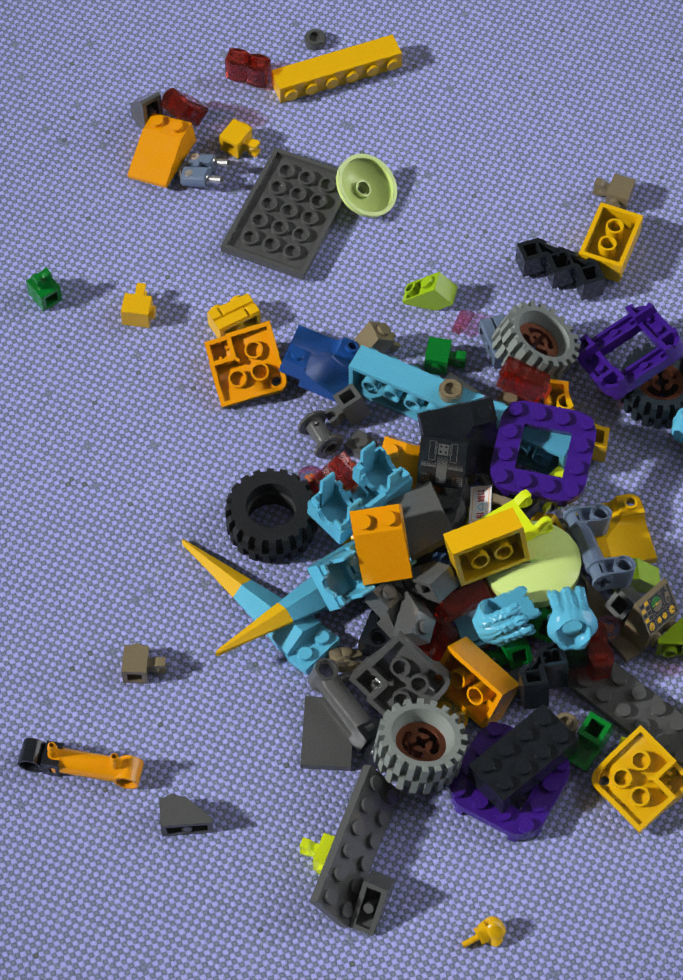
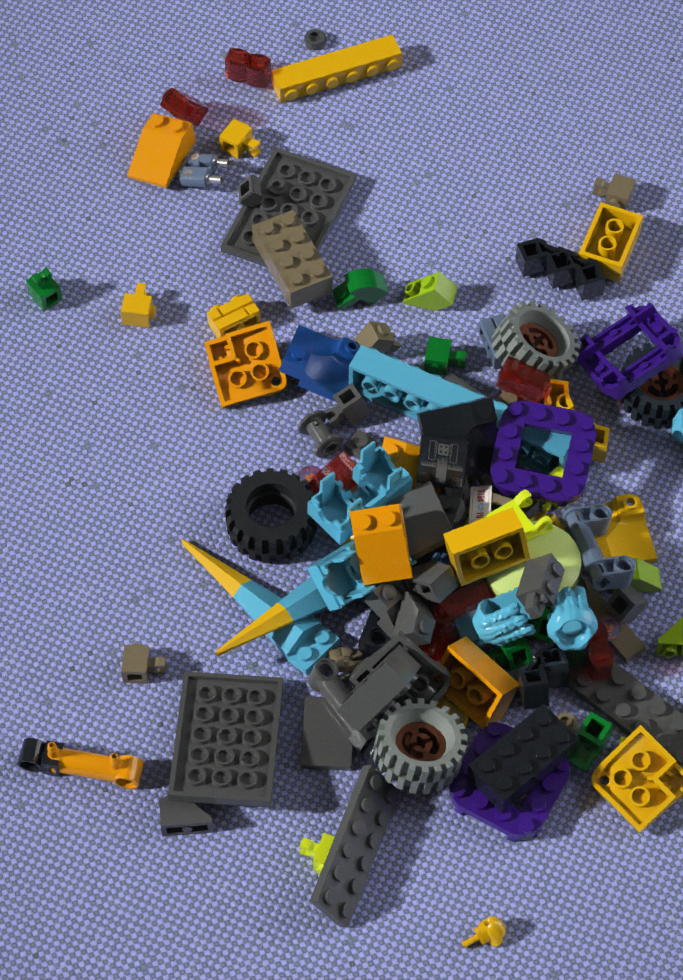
(145, 106): dark grey slope -> none
(226, 739): none -> dark grey plate
(250, 191): none -> dark grey brick
(292, 259): none -> dark tan brick
(360, 284): none -> green brick
(372, 902): dark grey slope -> none
(373, 180): yellowish green dish -> none
(379, 689): none -> dark grey brick
(450, 391): dark tan tile -> none
(462, 321): clear pink tile -> none
(540, 584): none -> dark grey hinge
(651, 616): dark tan slope -> none

